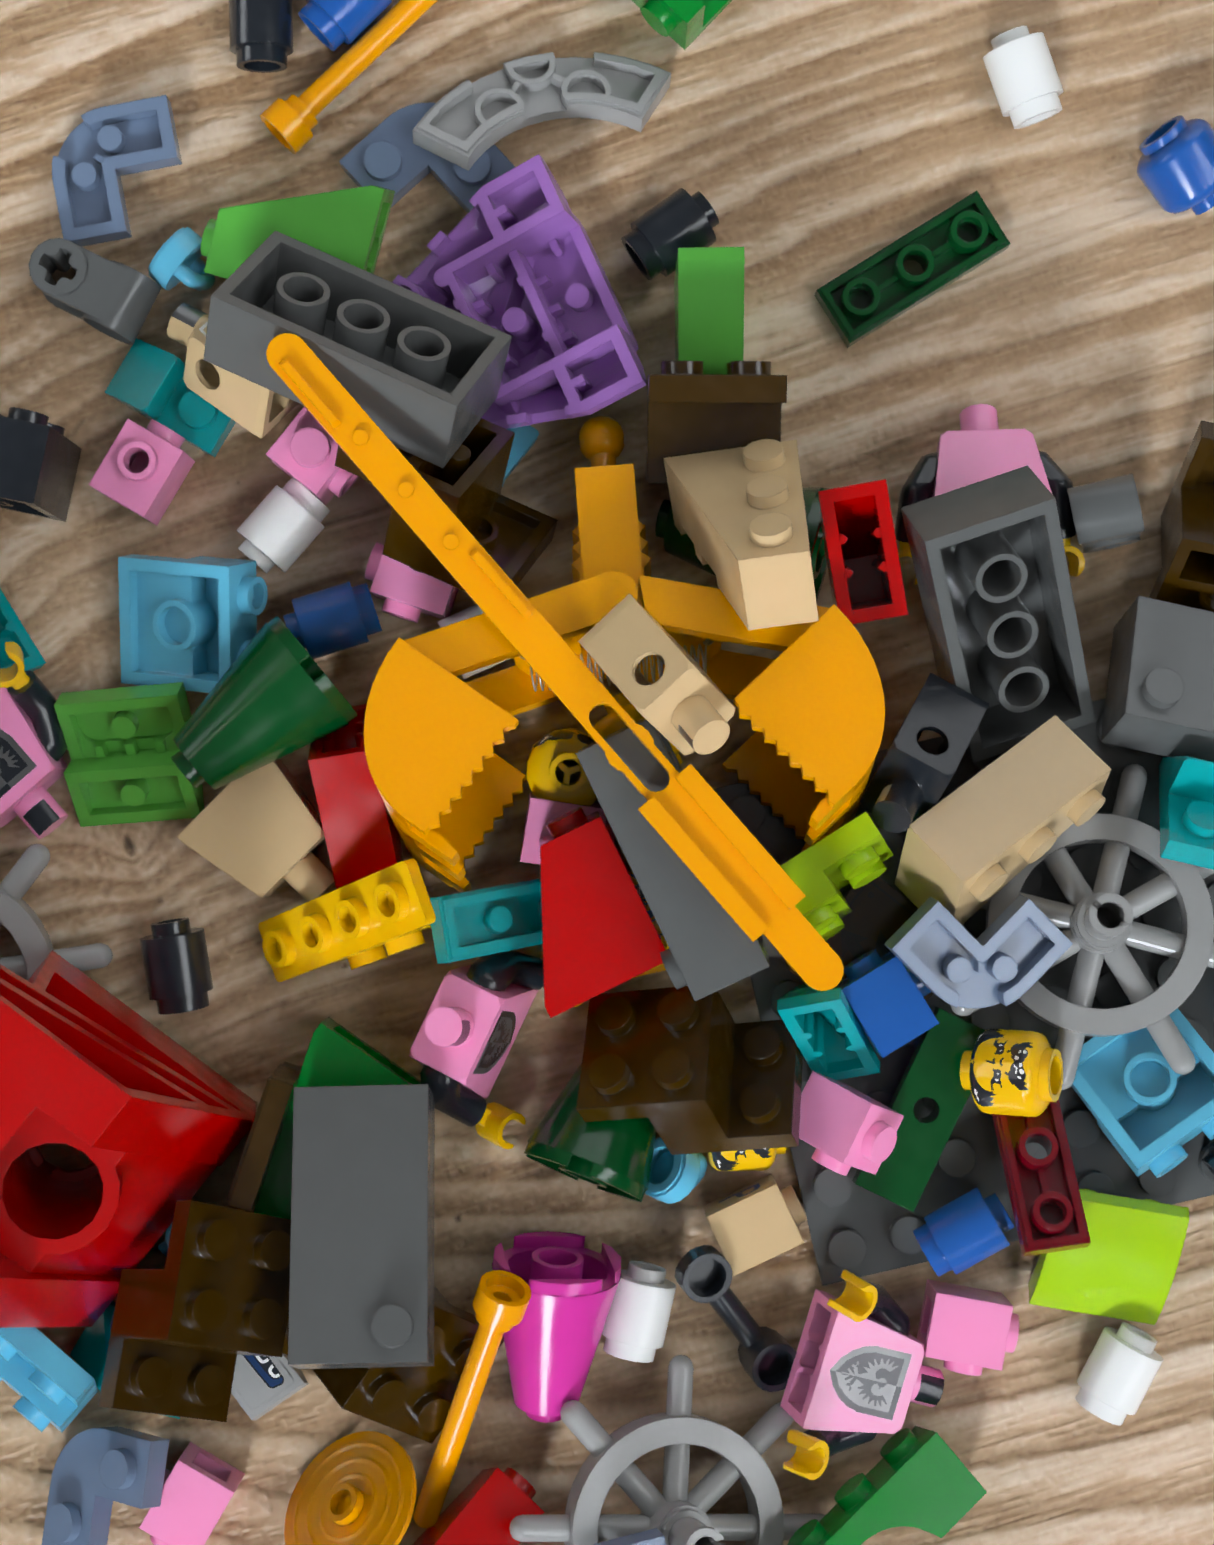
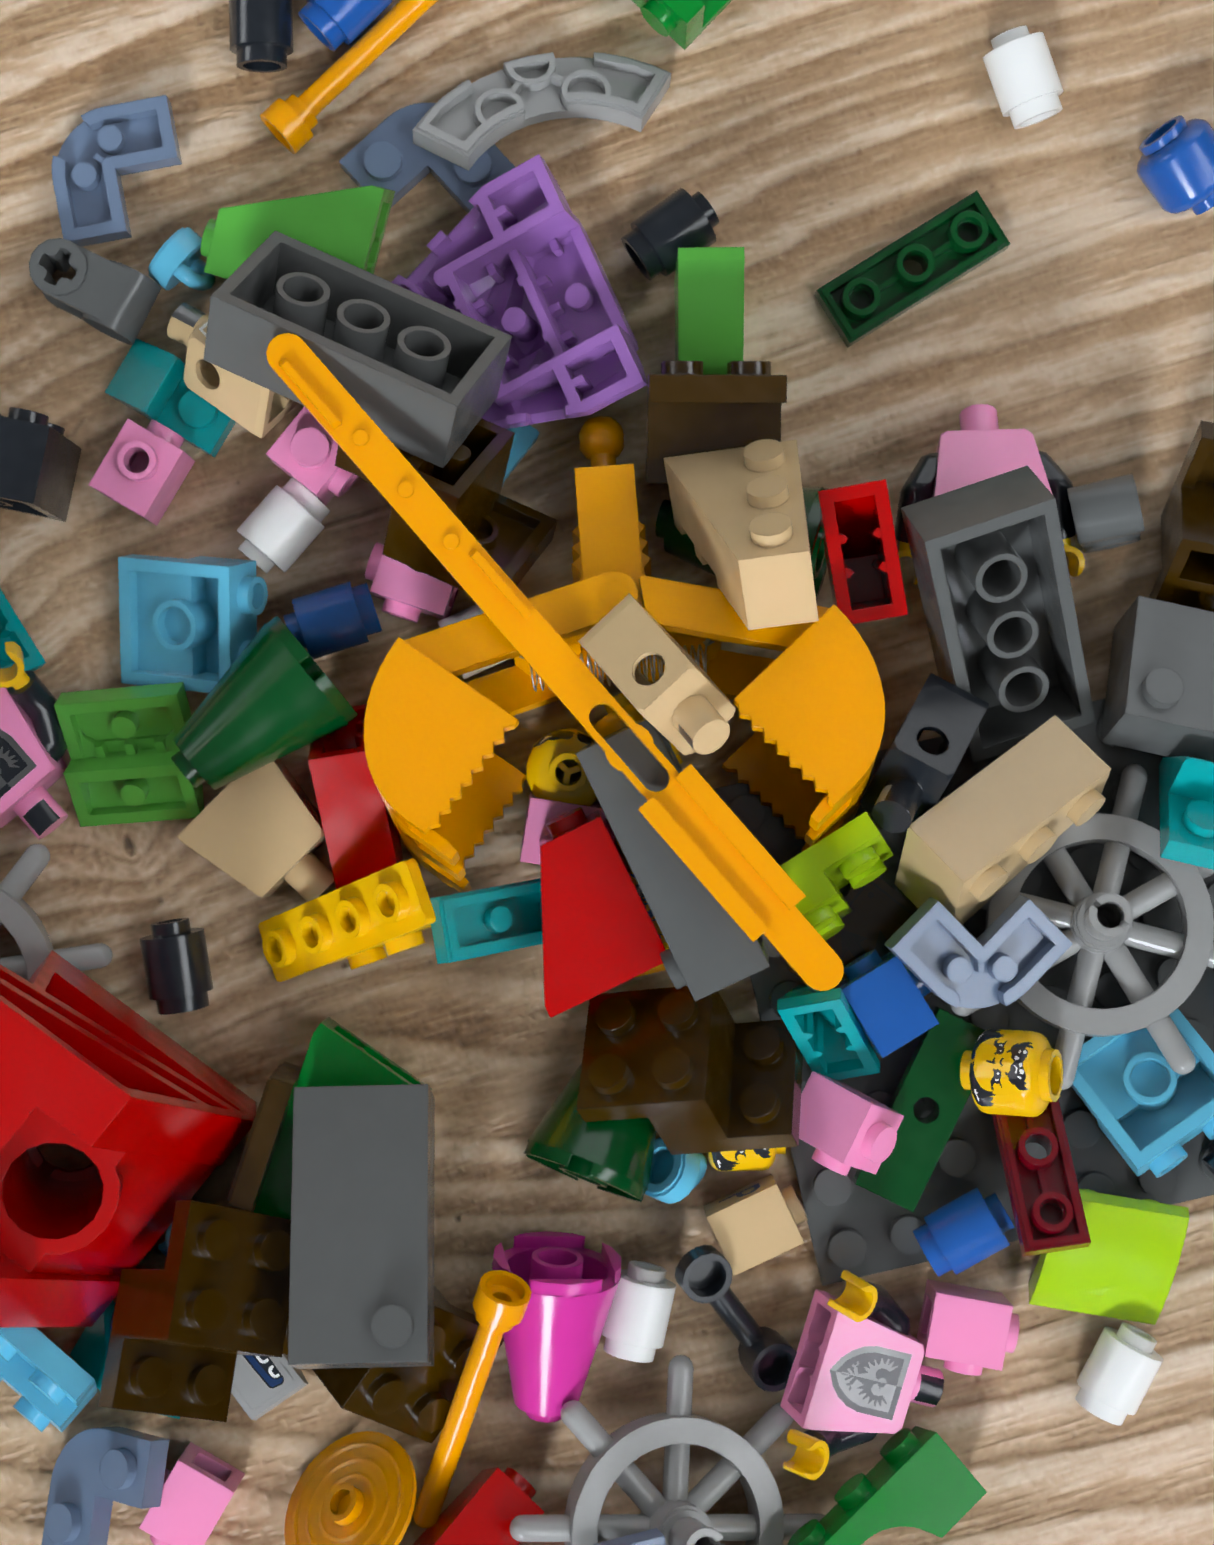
(471, 1036): torso -> none

